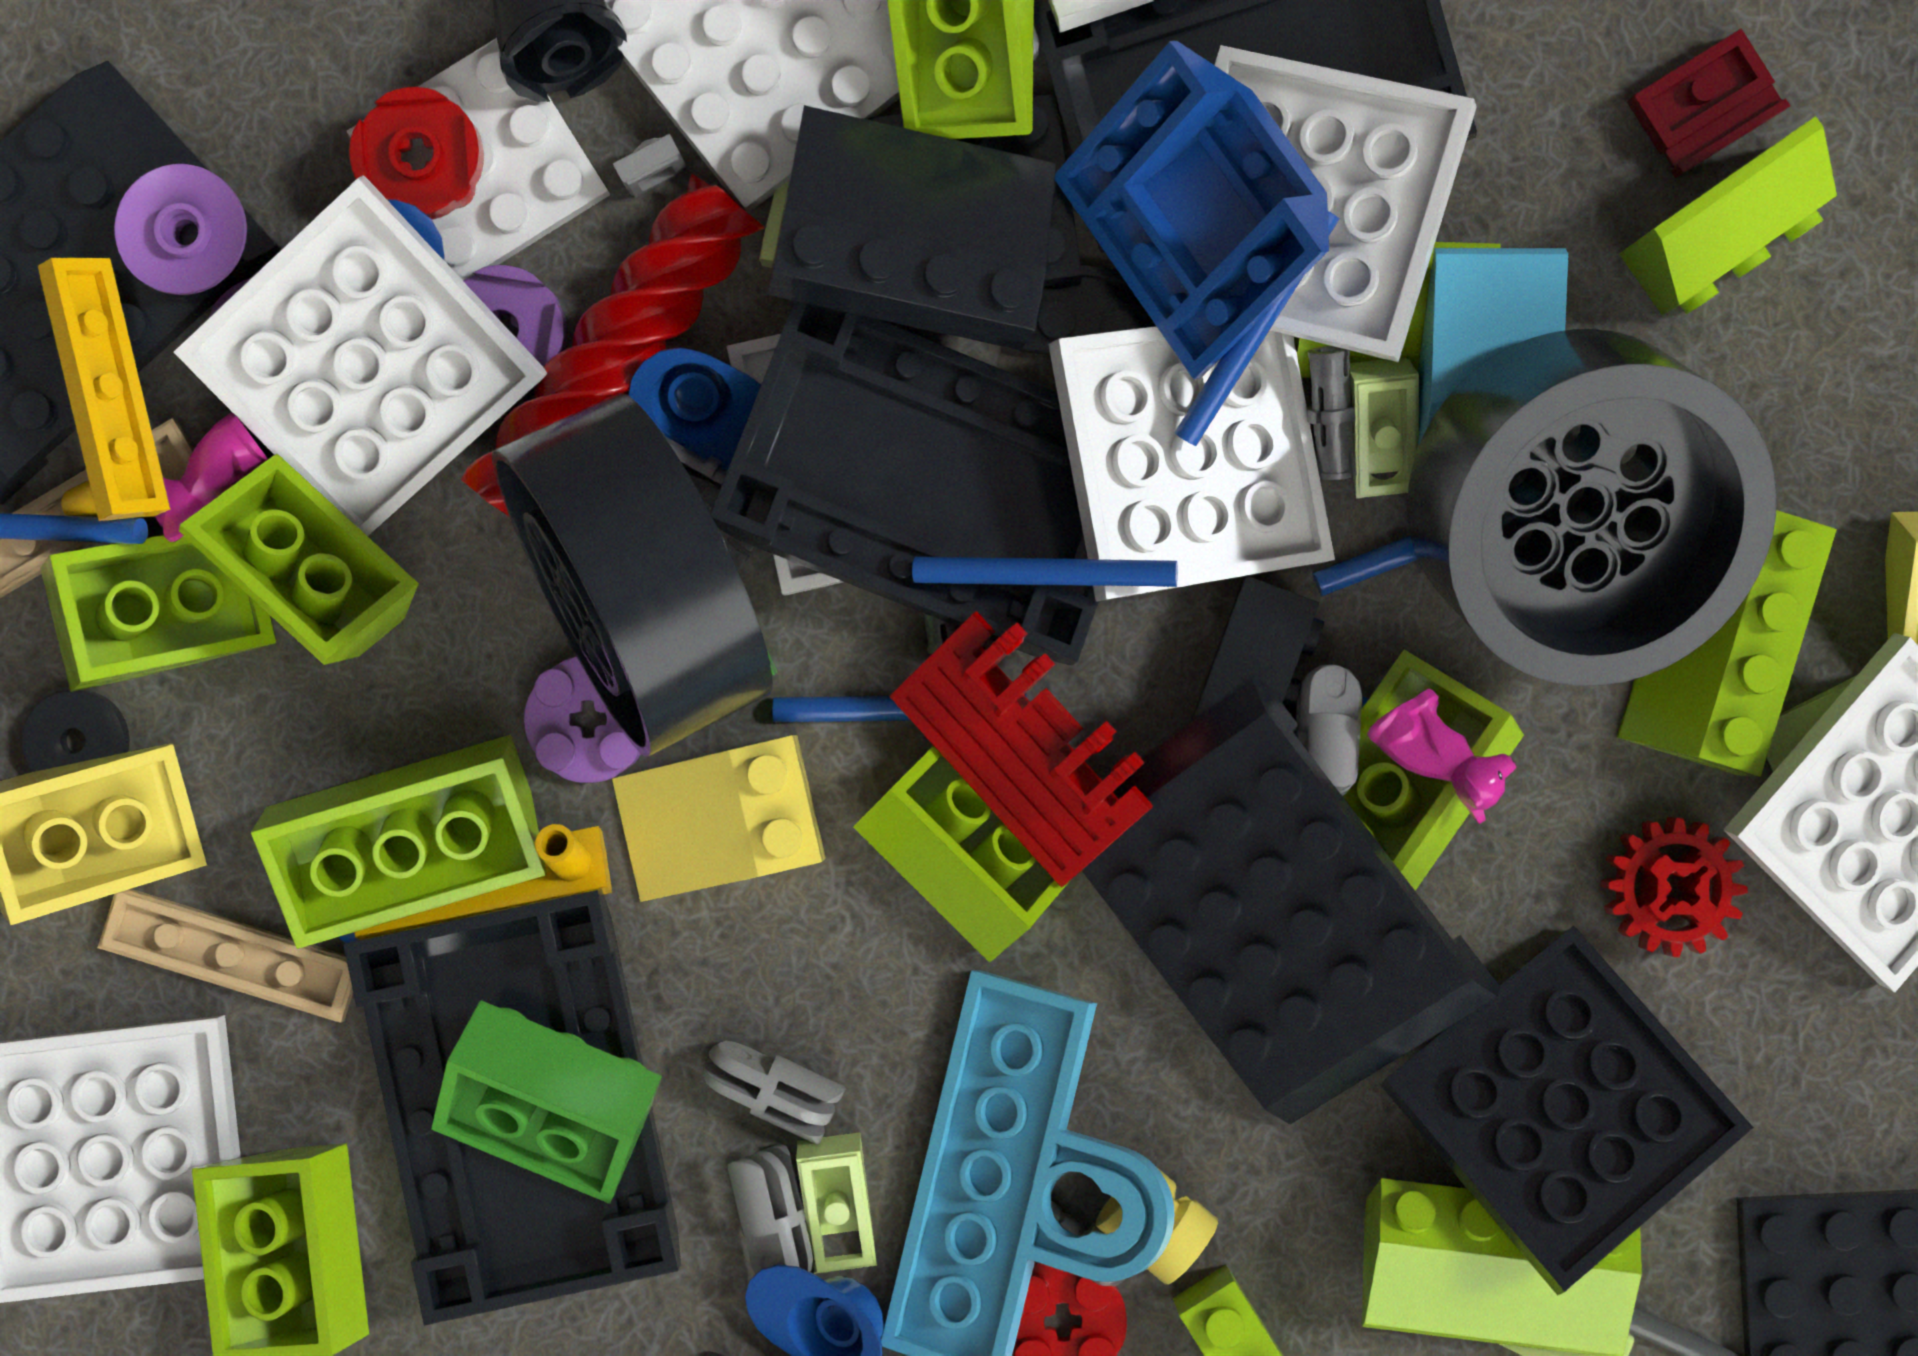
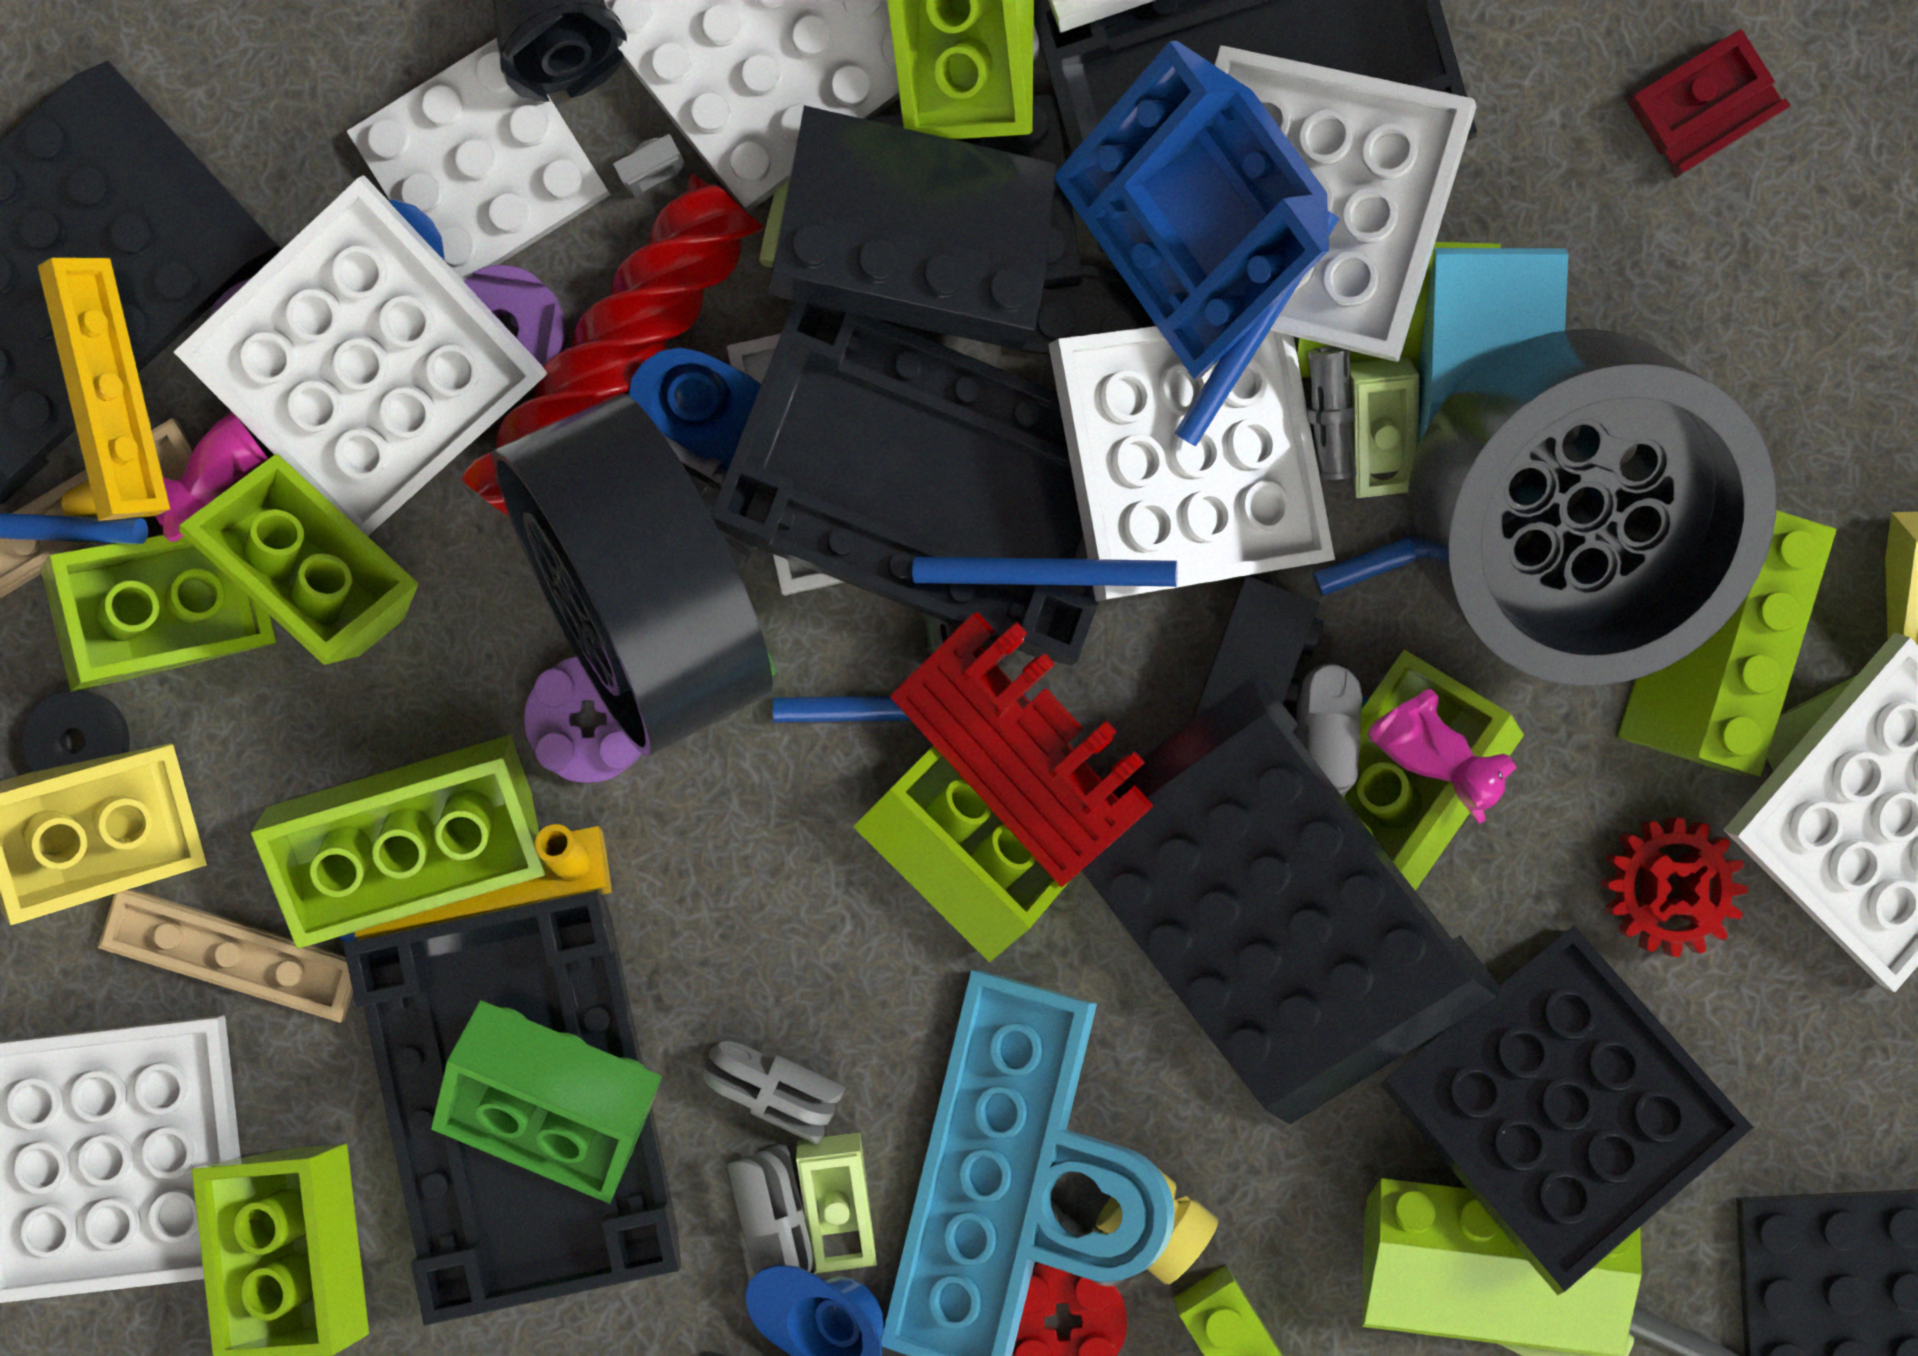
(155, 214): medium lavender dish -> none
(388, 130): red plate -> none
(719, 818): light yellow slope -> none
(1735, 222): lime slope -> none

